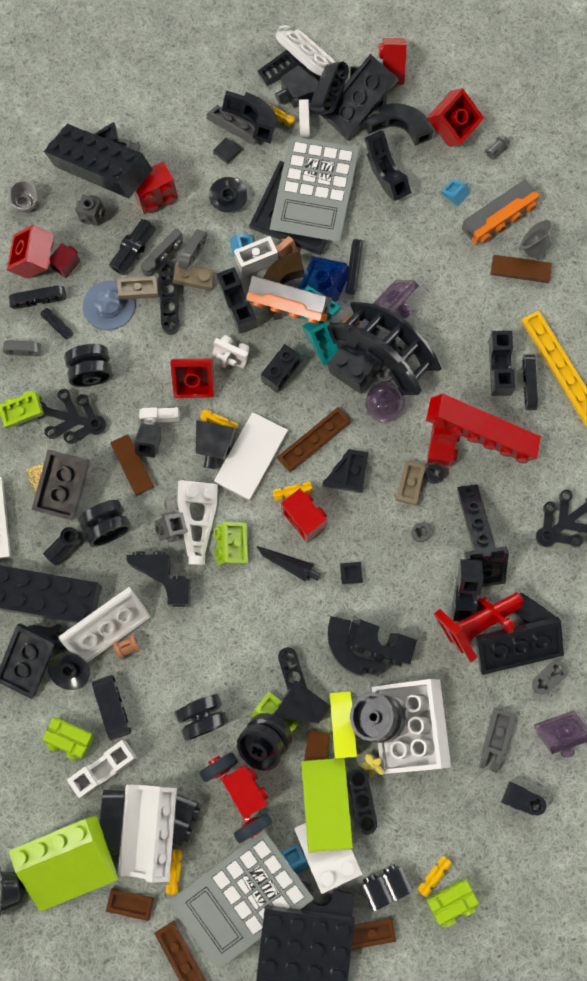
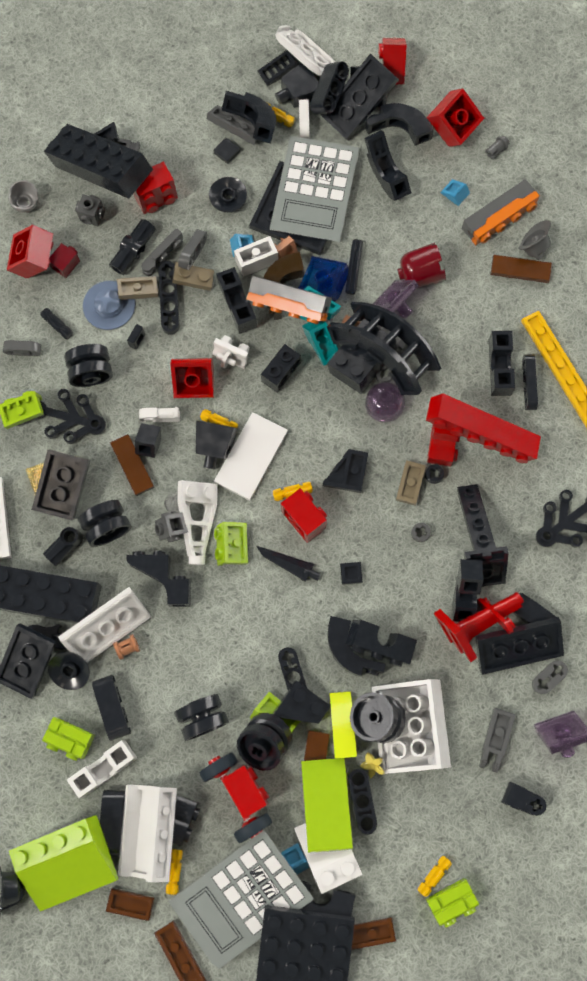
(32, 297): black beam -> none
(136, 337): none -> black tile
(313, 439): reddish brown tile -> none
(386, 887): black brick -> none
(422, 266): none -> dark red cylinder

